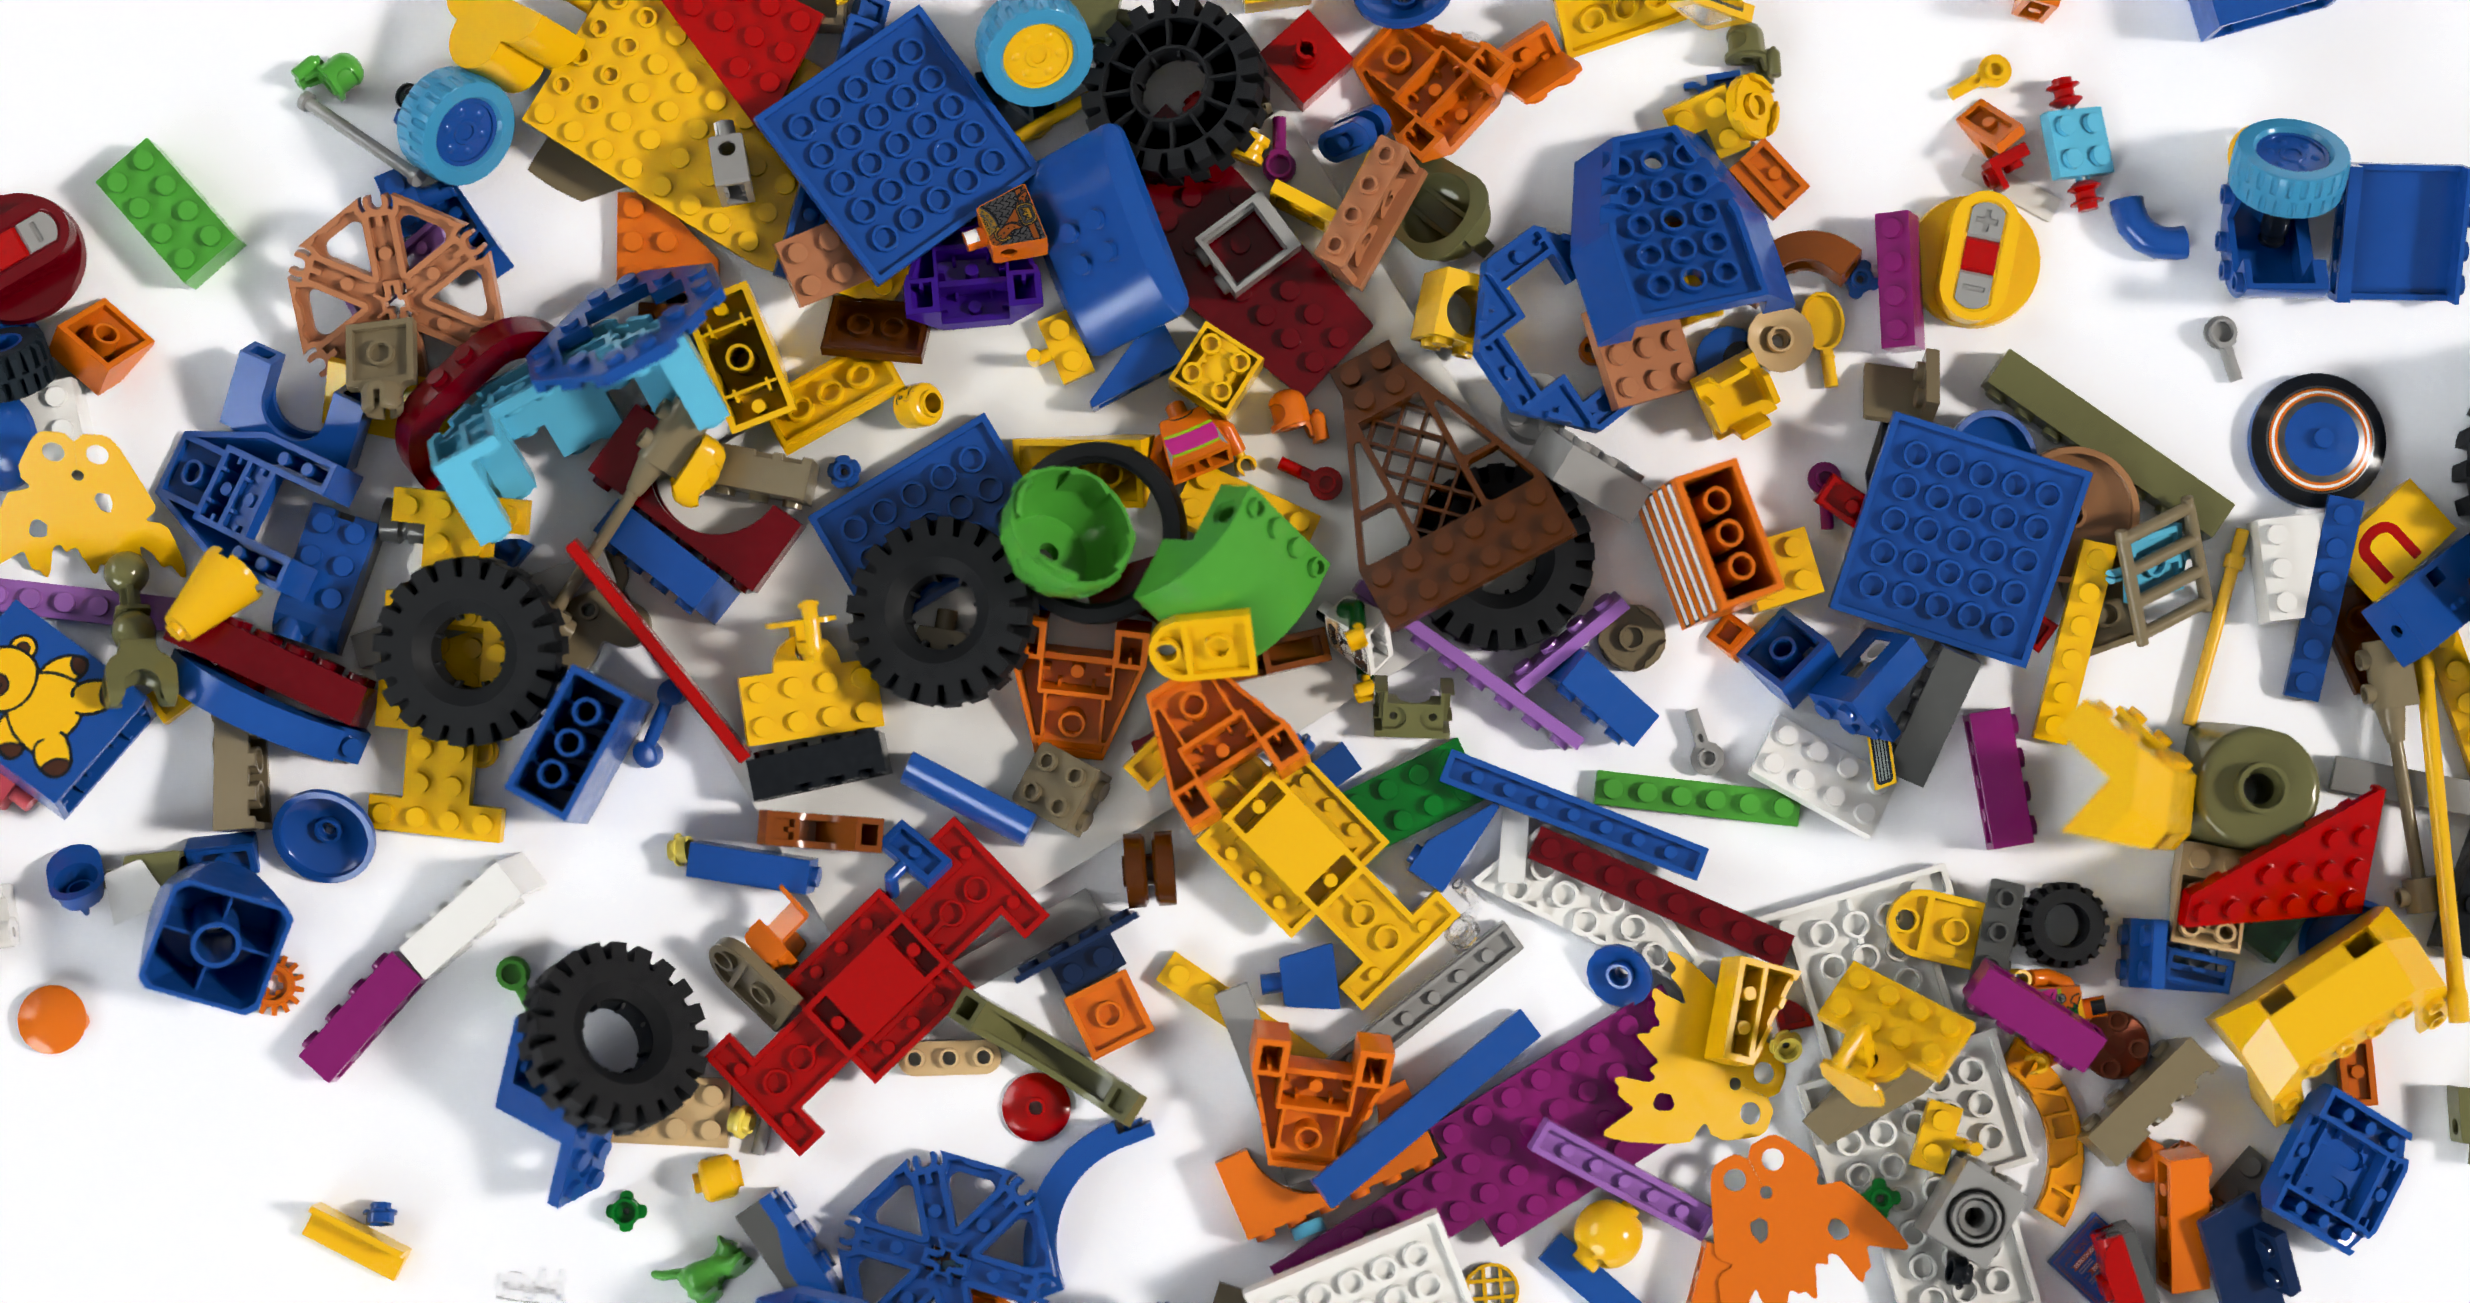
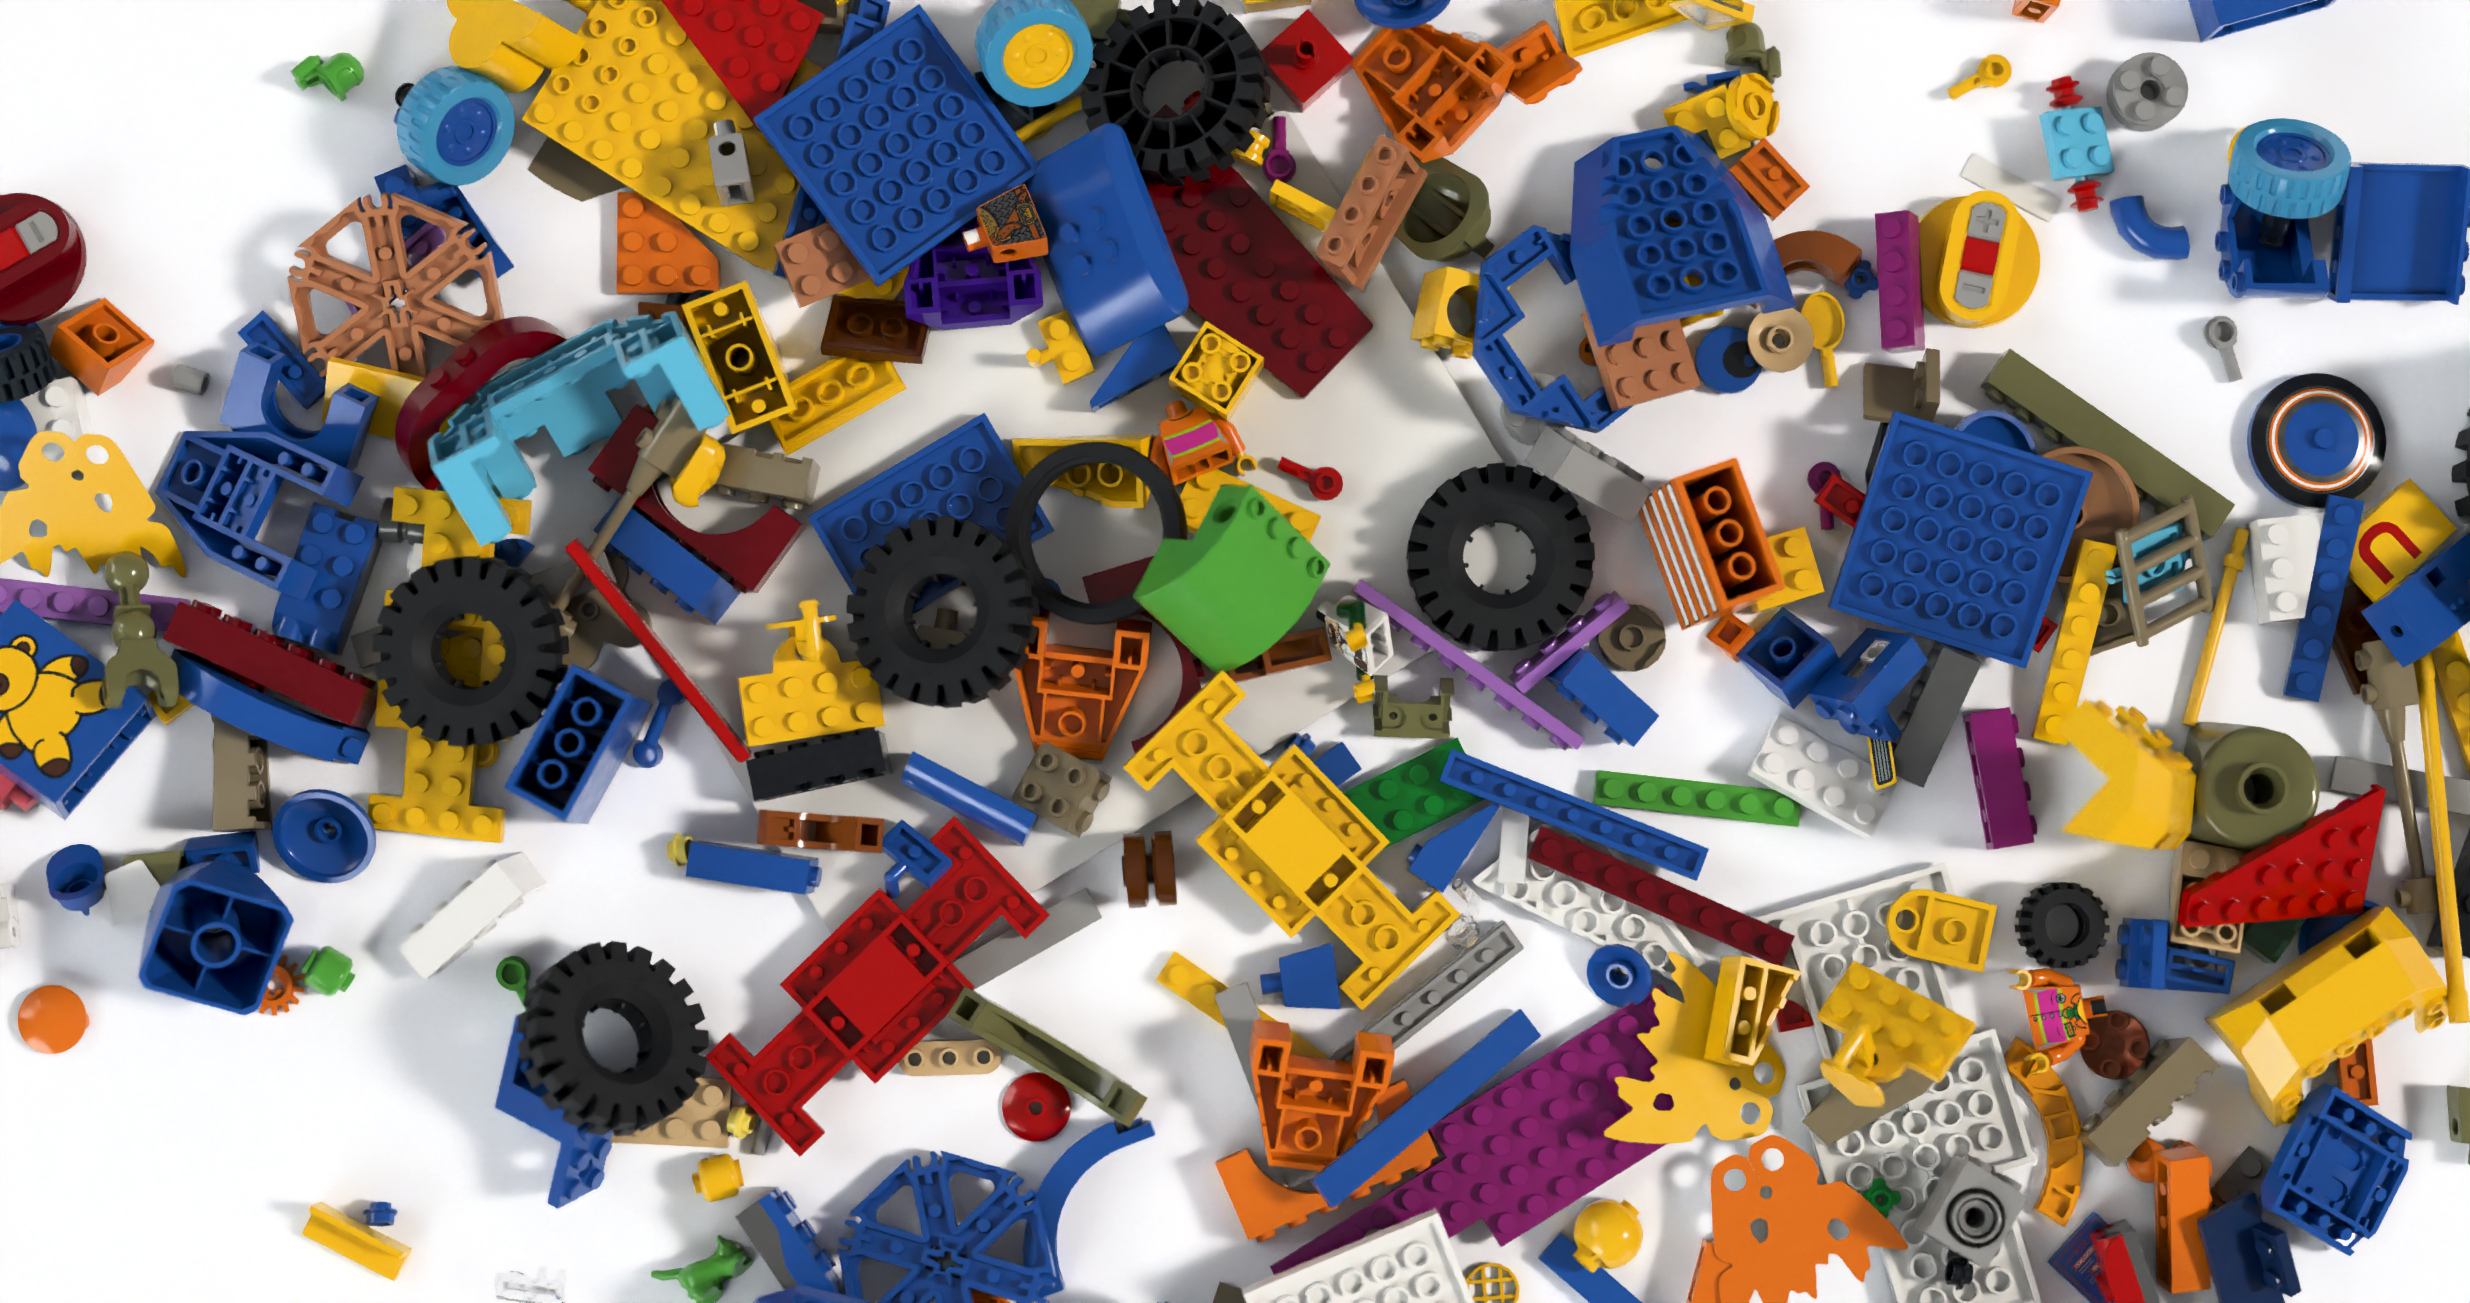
(171, 213): bright green brick -> none
(190, 379): none -> light grey hinge
(211, 595): yellow cone -> none
(297, 373): none -> blue plate
(308, 103): light grey bar -> none
(327, 971): none -> bright green head
(362, 1017): magenta brick -> none
(381, 364): dark tan plate -> none
(547, 360): blue plate -> none
(616, 1212): green plate -> none
(754, 982): dark tan tile -> none
(778, 941): orange piece -> none
(853, 469): blue plate -> none
(918, 405): yellow head -> none
(1074, 521): bright green piece -> none
(1085, 961): dark blue bracket -> none
(1109, 1014): orange plate -> none
(1205, 645): yellow tile -> none
(1211, 731): orange wedge -> none
(1273, 222): light grey window -> none
(1292, 413): orange piece -> none
(1308, 1228): medium azure tile -> none
(1354, 133): blue brick -> none
(1474, 545): reddish brown wing -> none
(1621, 1178): medium lavender plate -> none
(1706, 756): light grey plate -> none
(1736, 396): yellow panel -> none
(1789, 1053): light yellow plate -> none
(1938, 1137): yellow plate -> none
(1990, 128): orange slope -> none
(1997, 928): dark grey bracket -> none
(2008, 162): red bracket -> none
(2033, 1015): magenta brick -> none
(2168, 88): none -> light grey wheel

